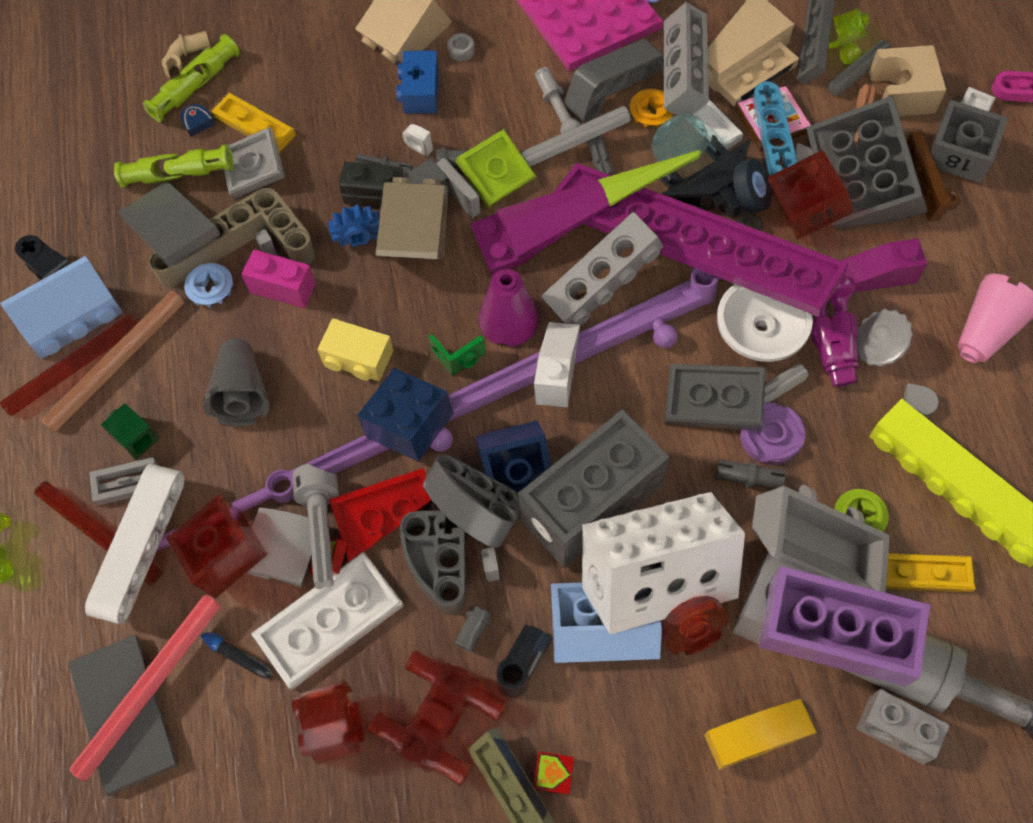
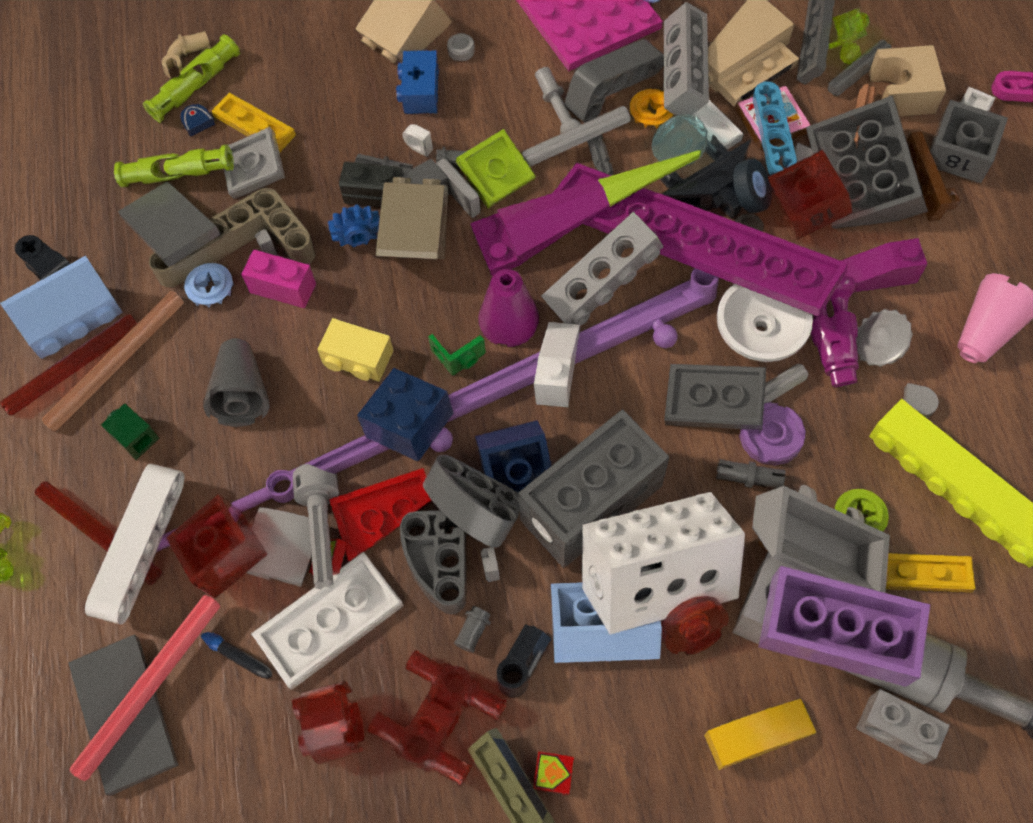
(113, 472): light grey tile -> none

